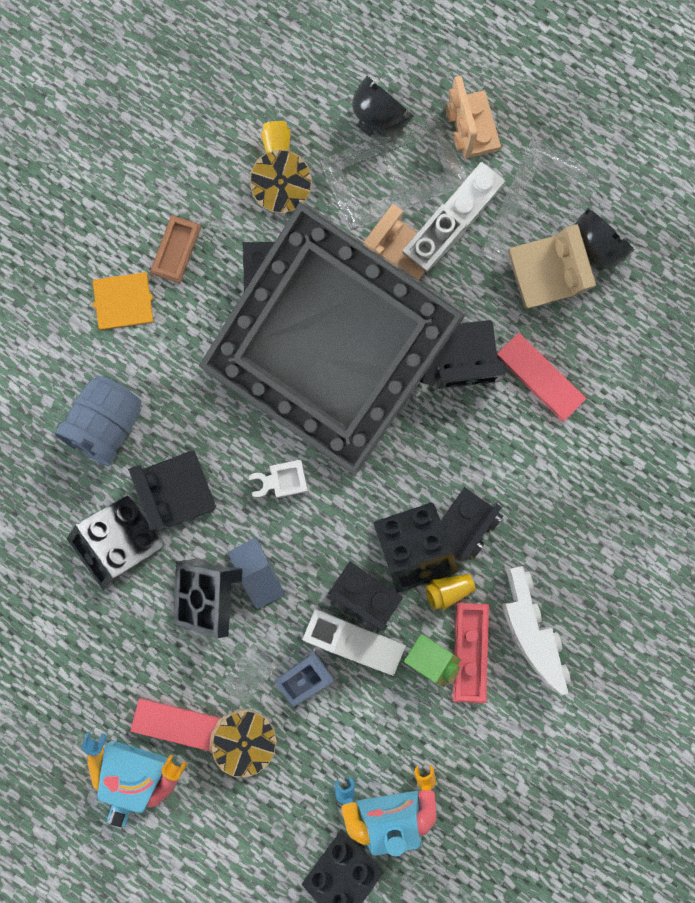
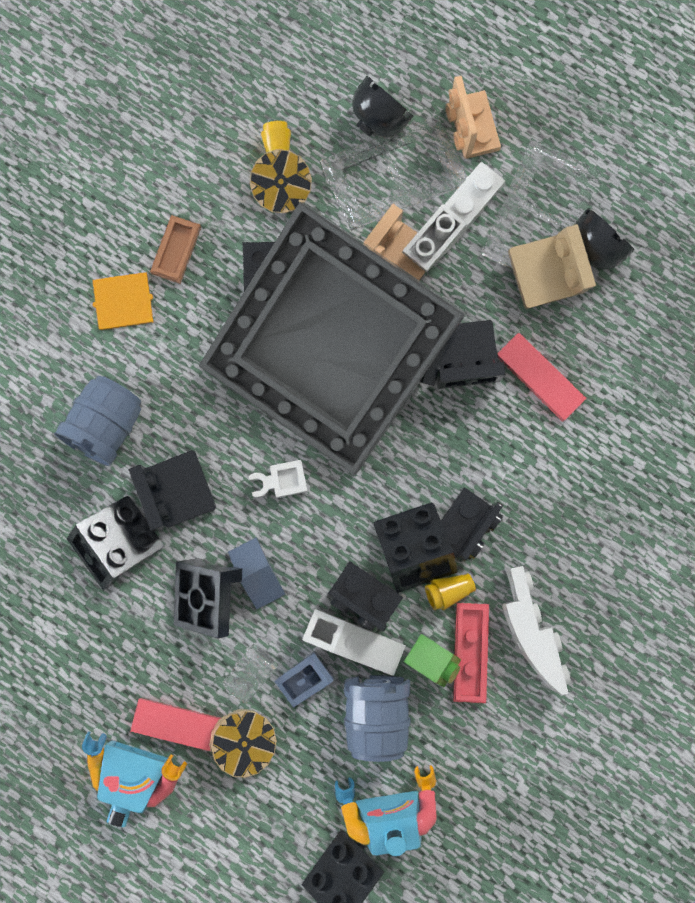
(377, 717): none -> sand blue piece

